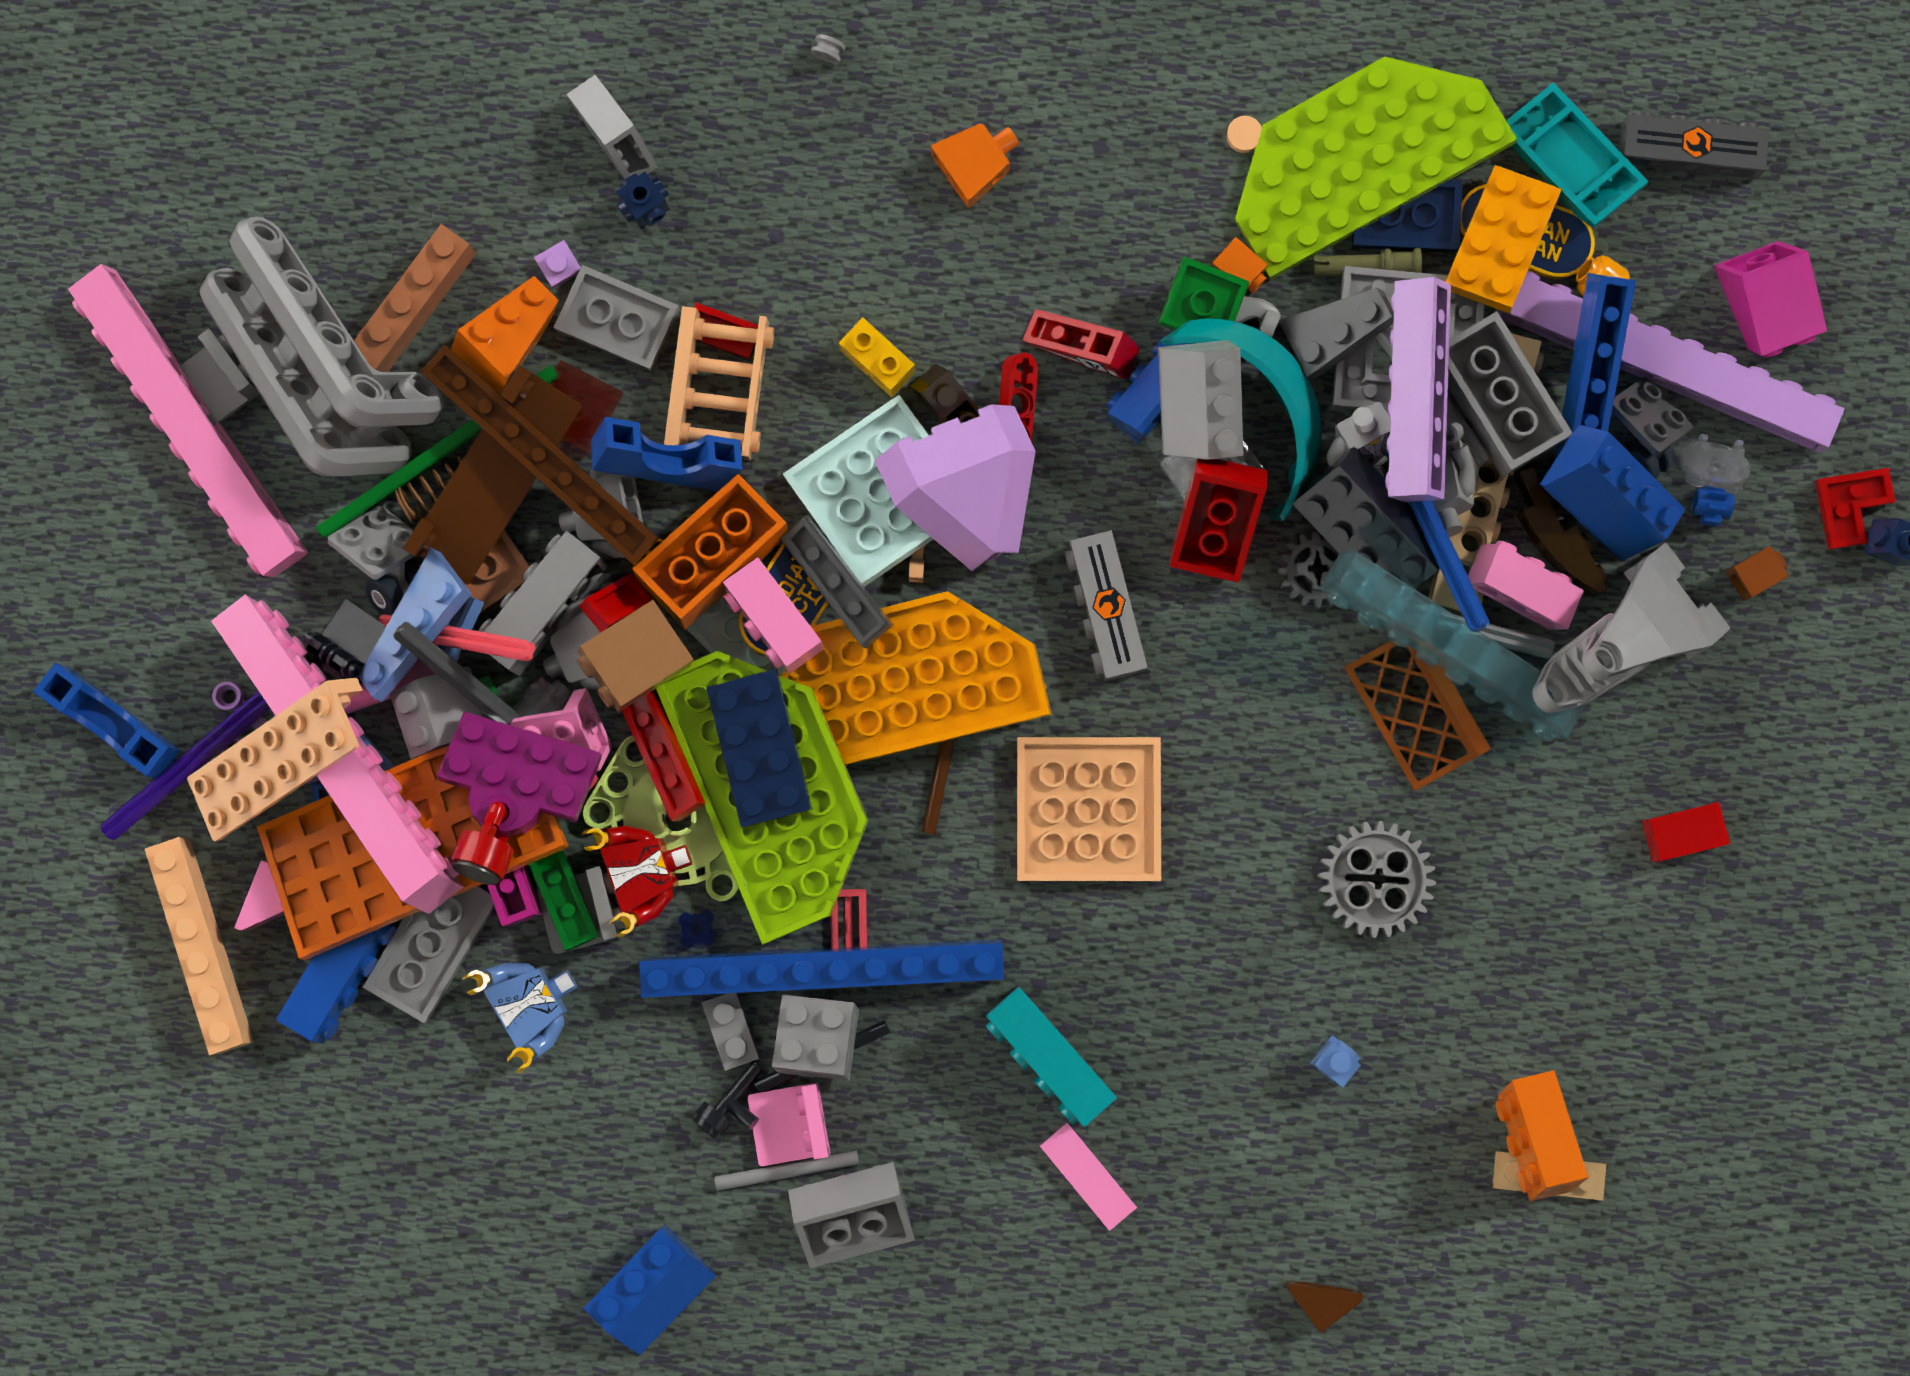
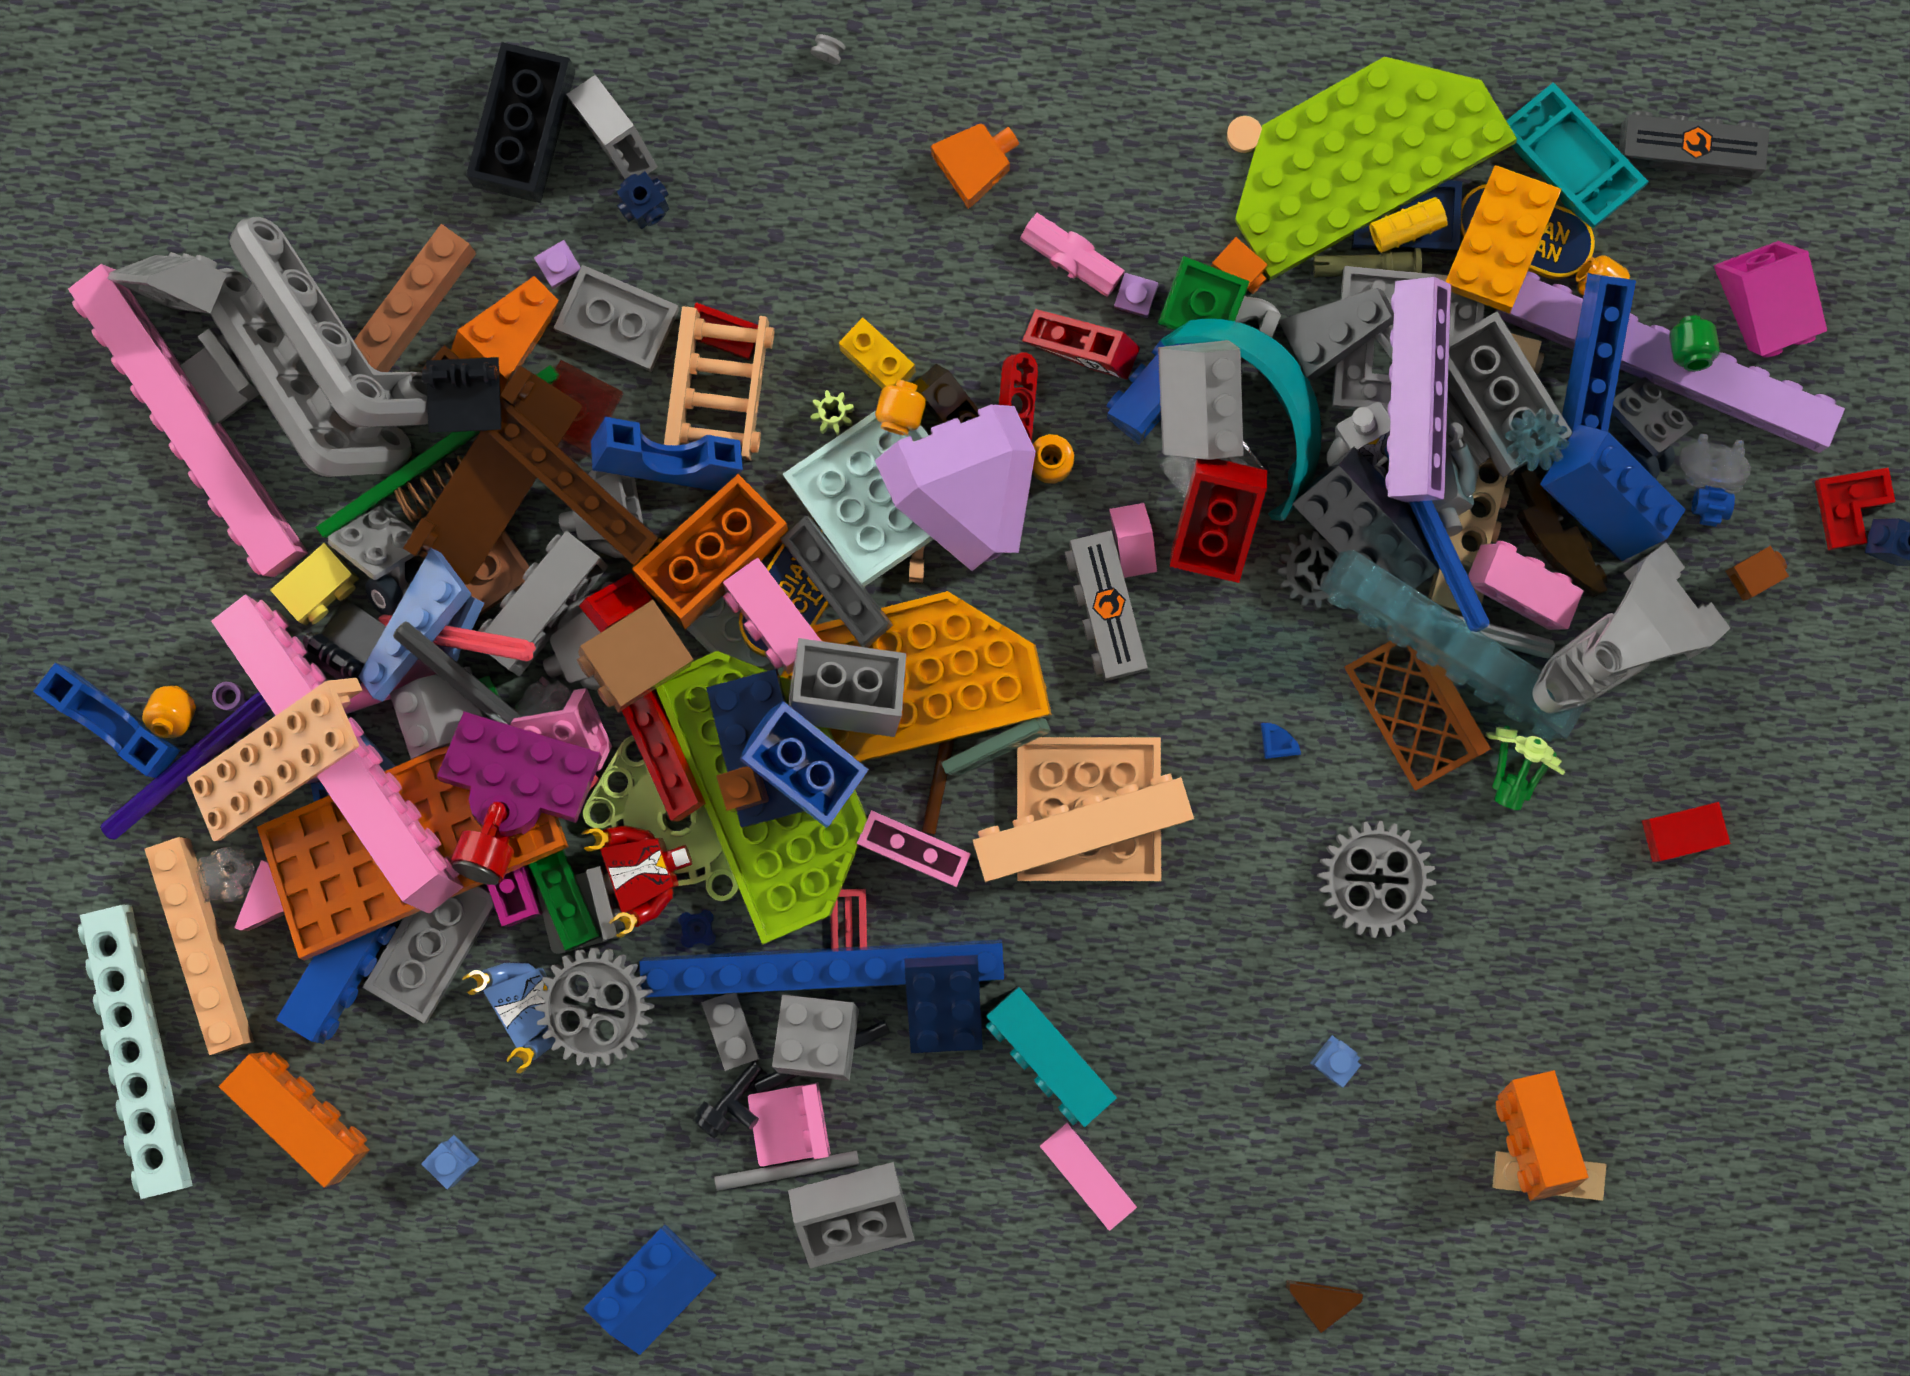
(150, 1065): none -> light aqua brick
(169, 712): none -> light orange head
(174, 281): none -> light grey slope
(225, 875): none -> clear brick
(295, 1117): none -> orange brick
(315, 585): none -> light yellow brick
(450, 1162): none -> medium blue brick
(463, 394): none -> black hinge
(521, 122): none -> black brick
(601, 976): none -> light grey gear
(742, 789): none -> dark orange brick
(802, 763): none -> blue slope
(834, 422): none -> yellowish green gear
(848, 687): none -> light grey slope
(900, 408): none -> light orange head
(914, 849): none -> bright pink brick
(943, 1003): none -> dark blue plate
(996, 746): none -> sand green tile
(1055, 447): none -> light orange head
(1072, 254): none -> bright pink piece
(1082, 829): none -> light nougat brick
(1134, 540): none -> bright pink slope
(1136, 295): none -> lavender plate
(1278, 742): none -> blue tile
(1408, 224): none -> yellow axle
(1514, 789): none -> plant
(1546, 432): none -> clear light blue gear
(1694, 343): none -> green head

